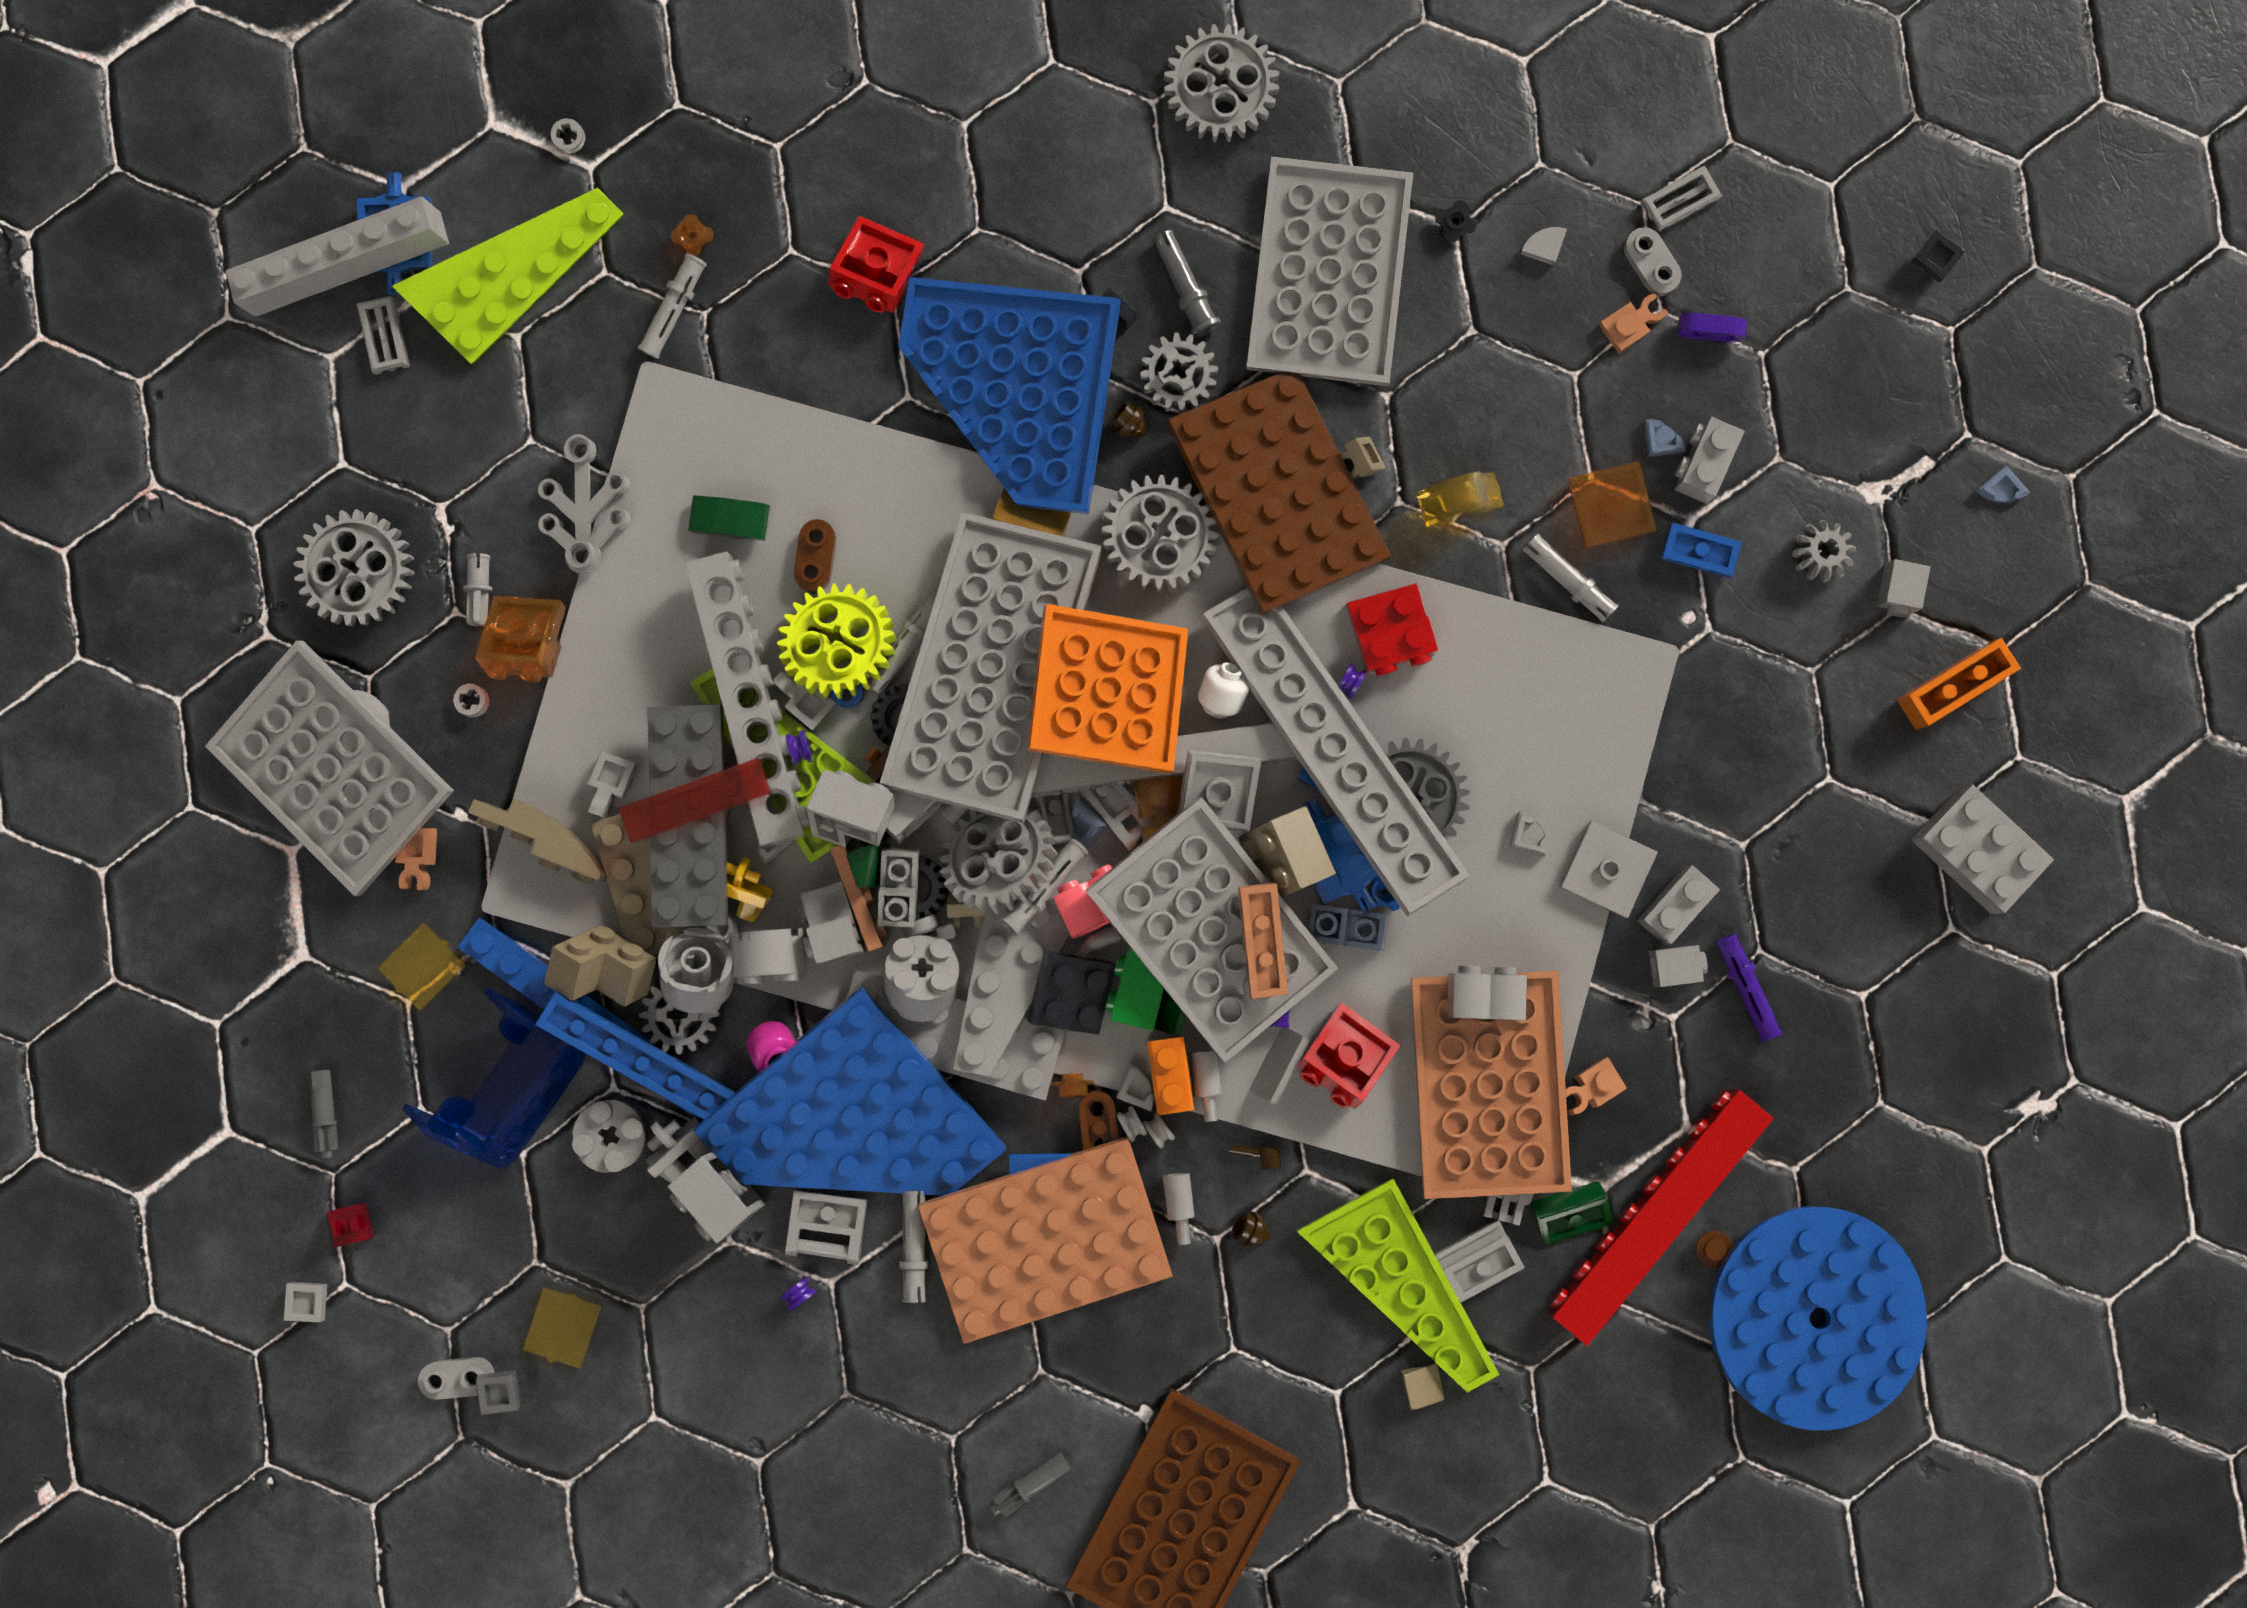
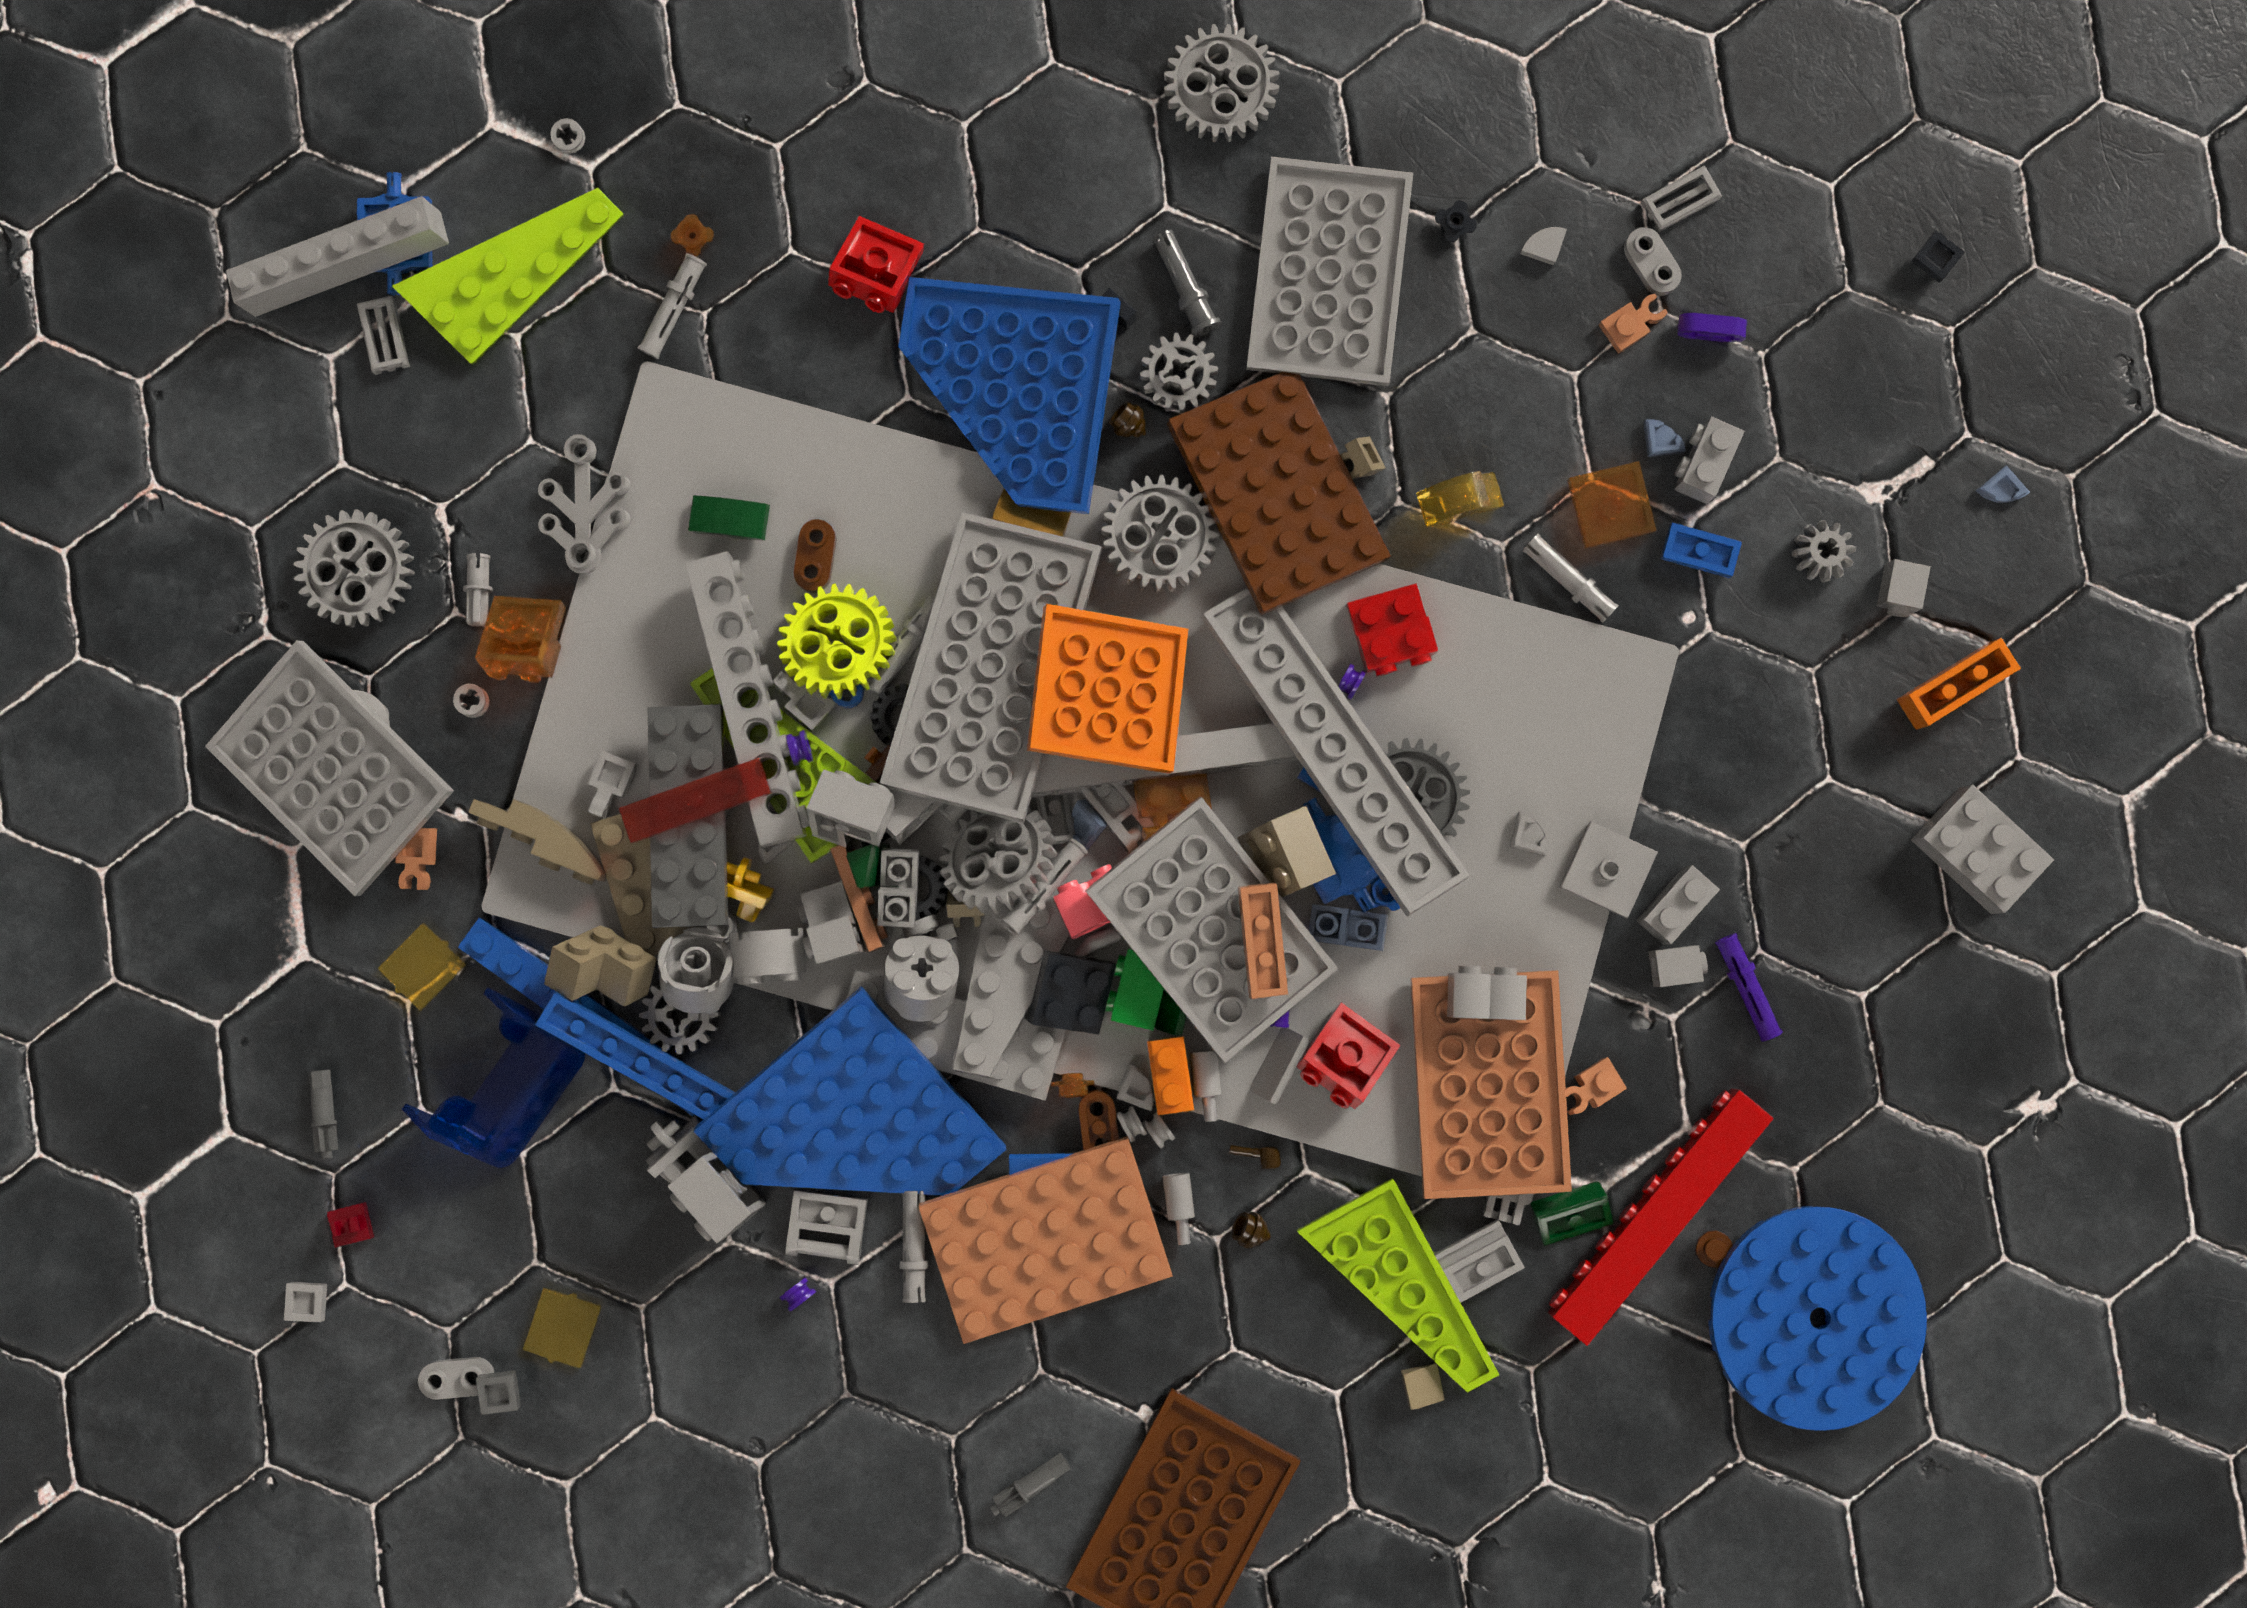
(628, 1127): light grey plate -> none
(768, 1042): dark pink head -> none
(1223, 690): white head -> none
(1224, 783): light grey plate -> none

